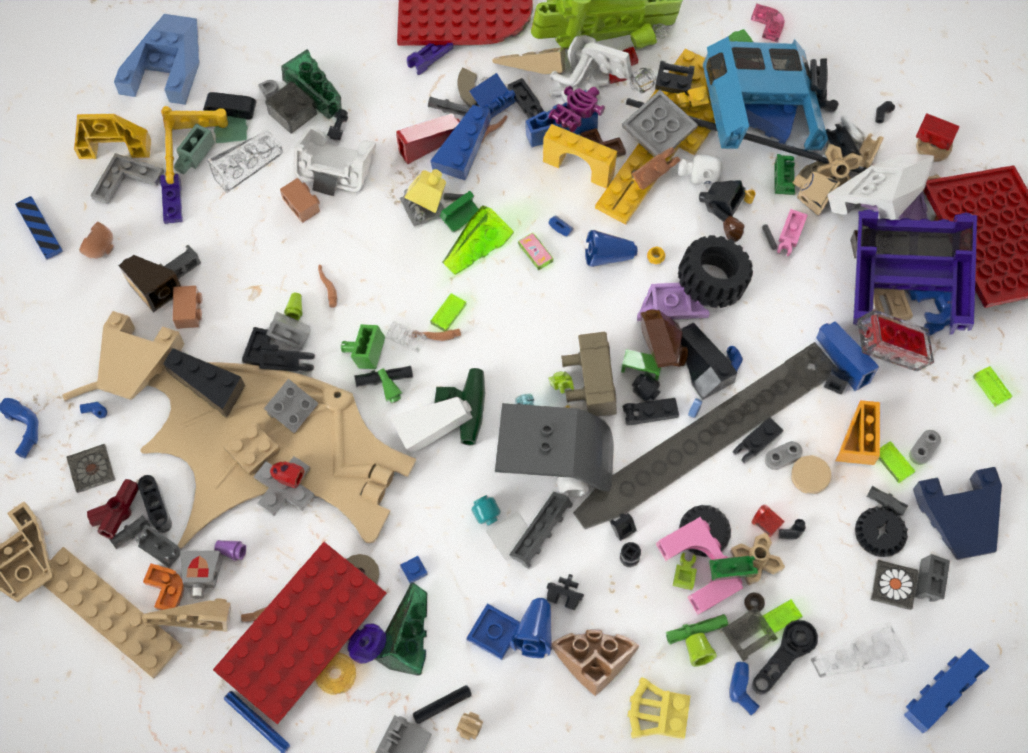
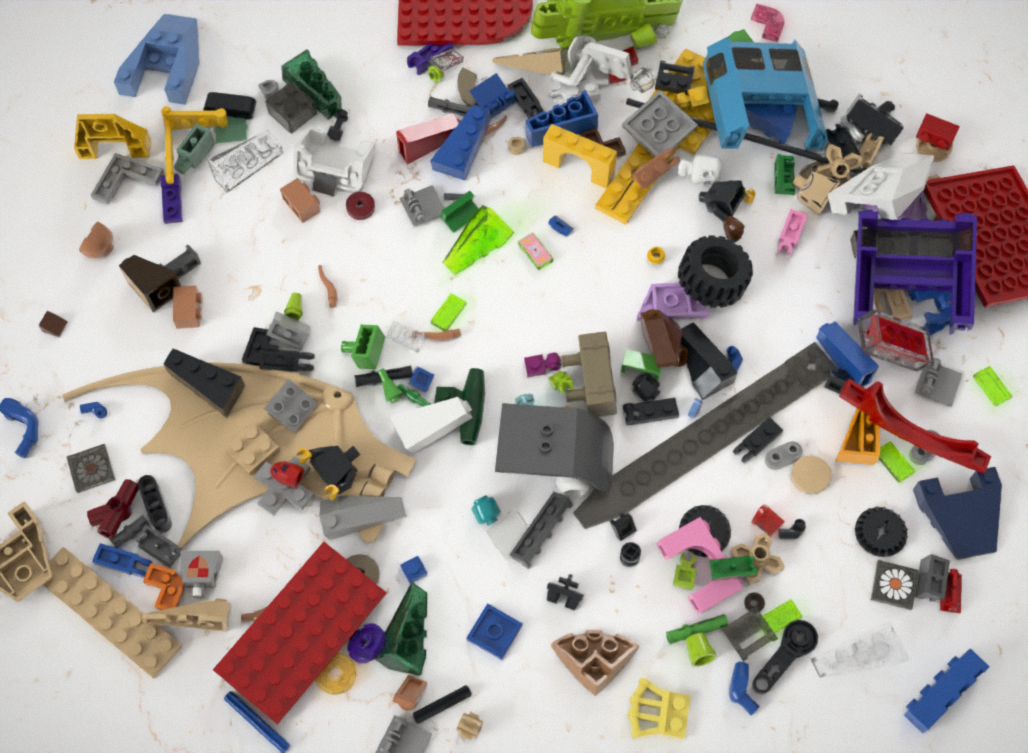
(38, 227): tile -> none
(52, 324): none -> reddish brown slope
(119, 560): none -> blue hinge
(129, 360): tan wedge -> none
(231, 549): medium lavender cone -> none
(333, 467): none -> black torso
(357, 513): none -> light grey wedge
(363, 212): none -> dark red piece
(409, 693): none -> nougat tile
(413, 396): none -> green bar
(421, 379): none -> blue plate
(427, 190): light yellow torso -> none
(435, 74): none -> lime plate
(446, 60): none -> clear tile
(516, 145): none -> tan tile
(534, 630): blue cone -> none
(537, 365): none -> magenta plate
(579, 105): magenta piece -> none
(608, 249): blue cone -> none
(769, 236): dark grey piece -> none
(813, 75): black bar -> none
(822, 72): black plate -> none
(874, 120): none -> black wedge
(882, 413): none -> red slope
(887, 500): dark grey pin -> none
(938, 382): none -> light grey hinge
(952, 599): none -> red hinge

